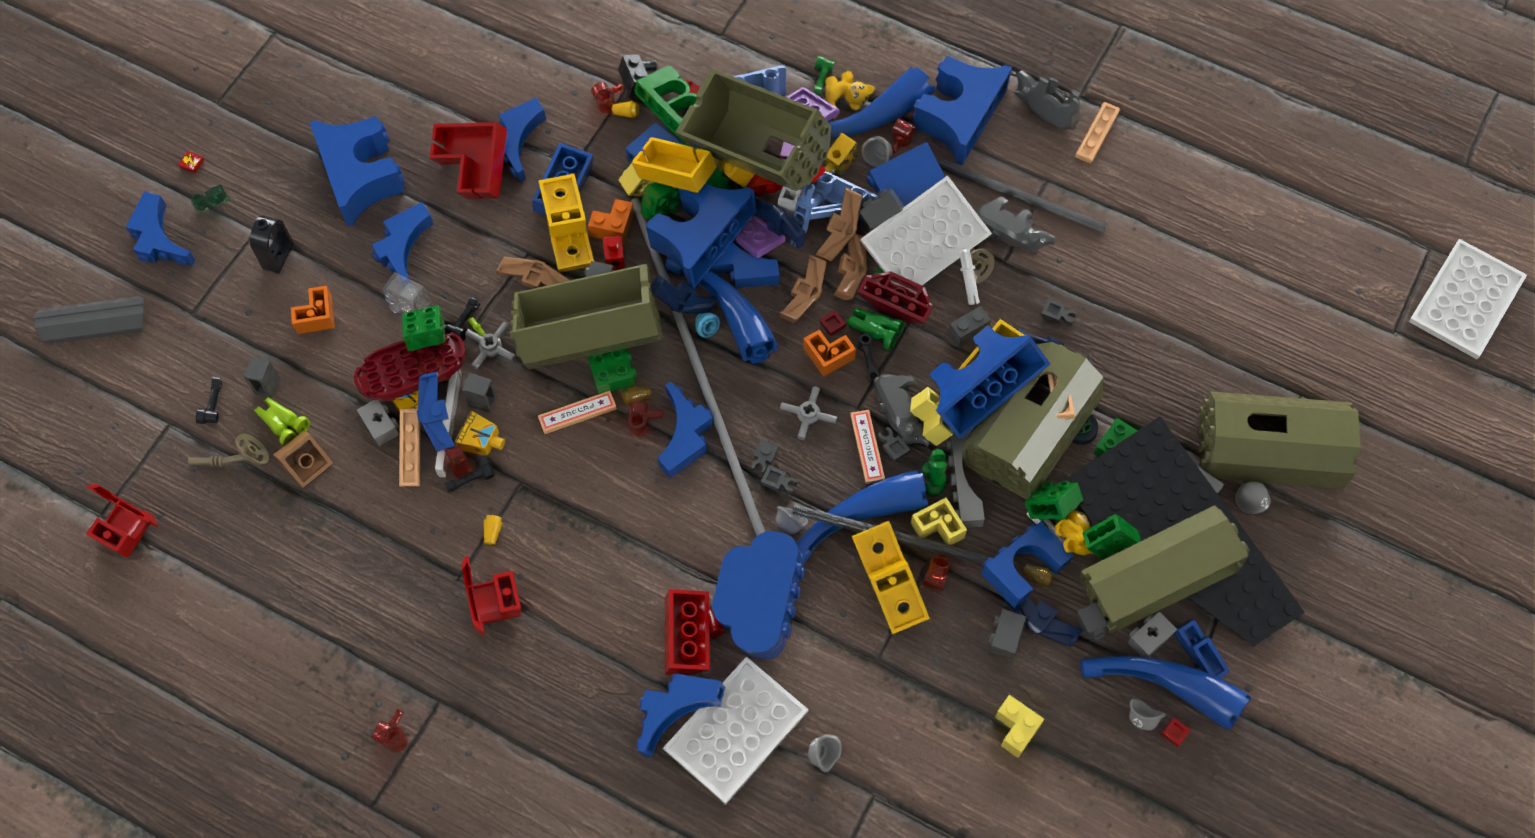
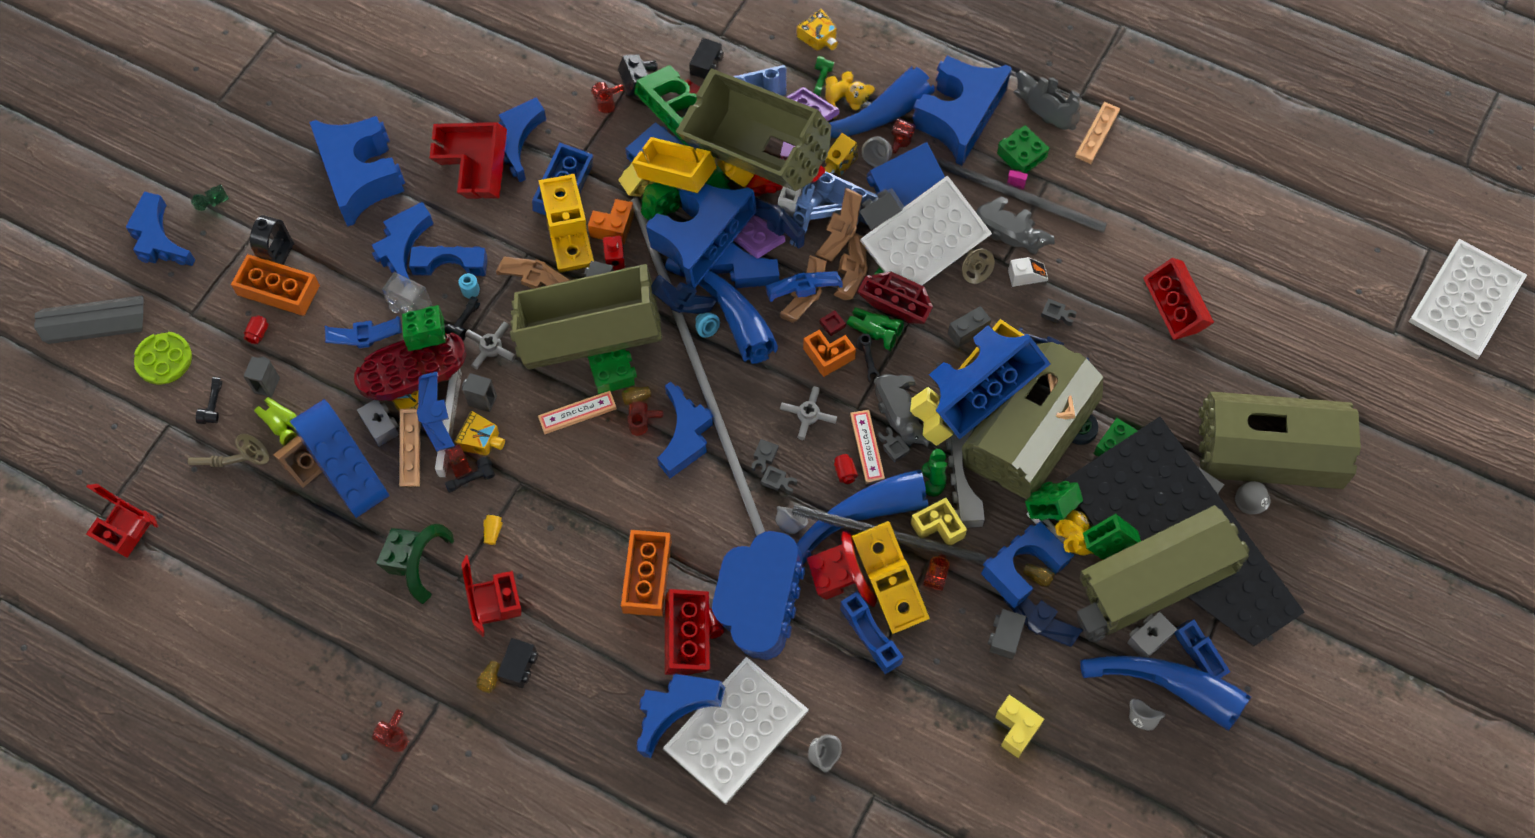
(162, 358): none -> lime tile
(191, 162): red tile -> none
(255, 329): none -> red brick
(275, 284): none -> orange brick
(317, 315): orange brick -> none
(339, 458): none -> blue brick
(363, 333): none -> blue plate
(403, 553): none -> dark green piece
(426, 259): none -> blue arch
(469, 285): none -> medium azure brick
(477, 327): lime helmet -> none
(488, 679): none -> clear yellow cone
(517, 663): none -> black brick
(626, 109): yellow cone -> none
(646, 573): none -> orange brick
(705, 58): none -> black brick
(803, 284): none -> blue plate
(818, 31): none -> yellow torso
(837, 569): none -> red piece
(845, 469): none -> red brick
(879, 646): none -> blue arch
(969, 277): white axle -> none
(1017, 179): none -> dark pink plate
(1022, 150): none -> green brick
(1026, 271): none -> white slope
(1175, 732): red tile -> none
(1178, 299): none -> red slope

